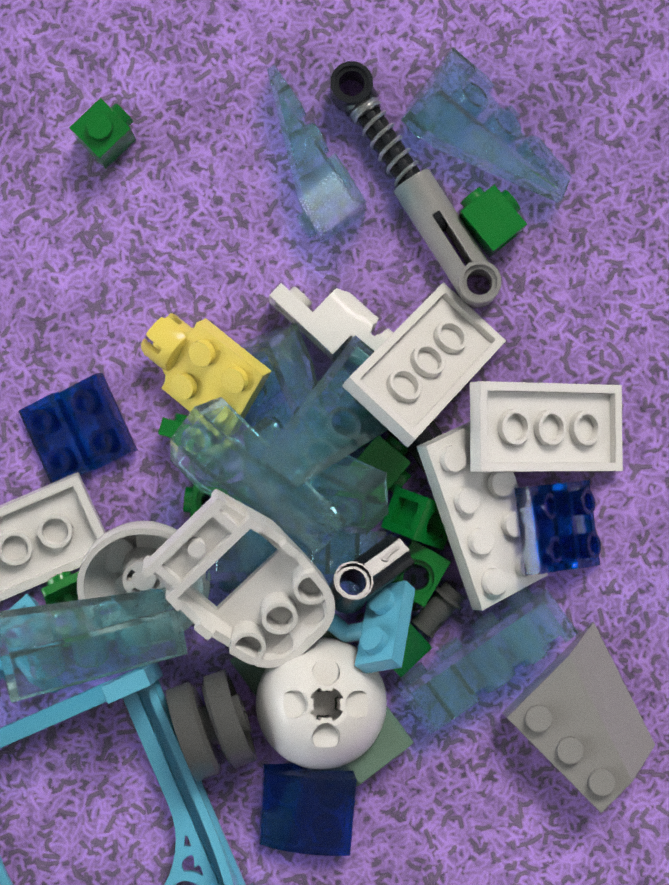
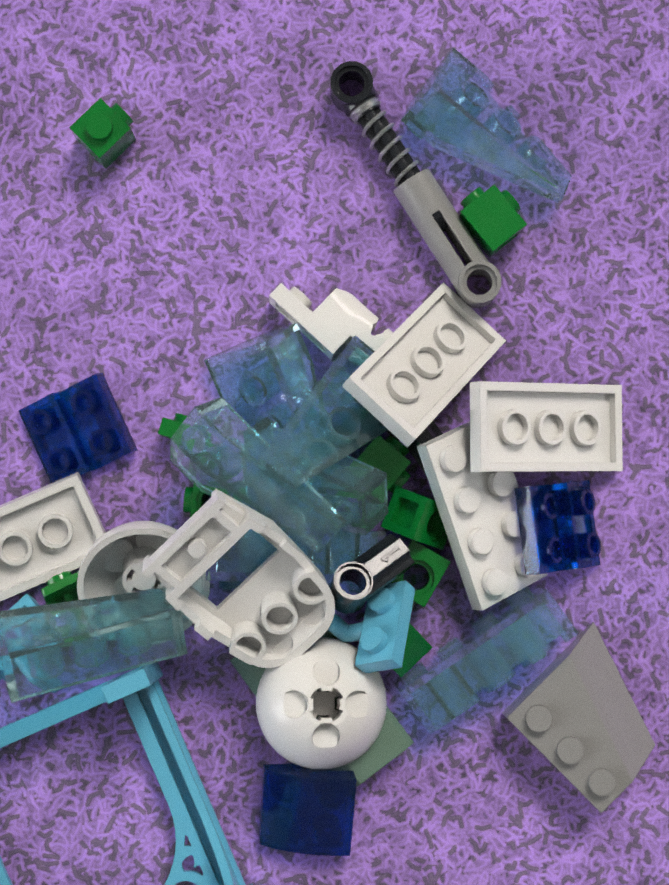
(204, 364): light yellow plate -> none
(206, 726): dark grey wheel -> none
(321, 183): clear light blue wedge -> none
(438, 609): dark grey pin -> none

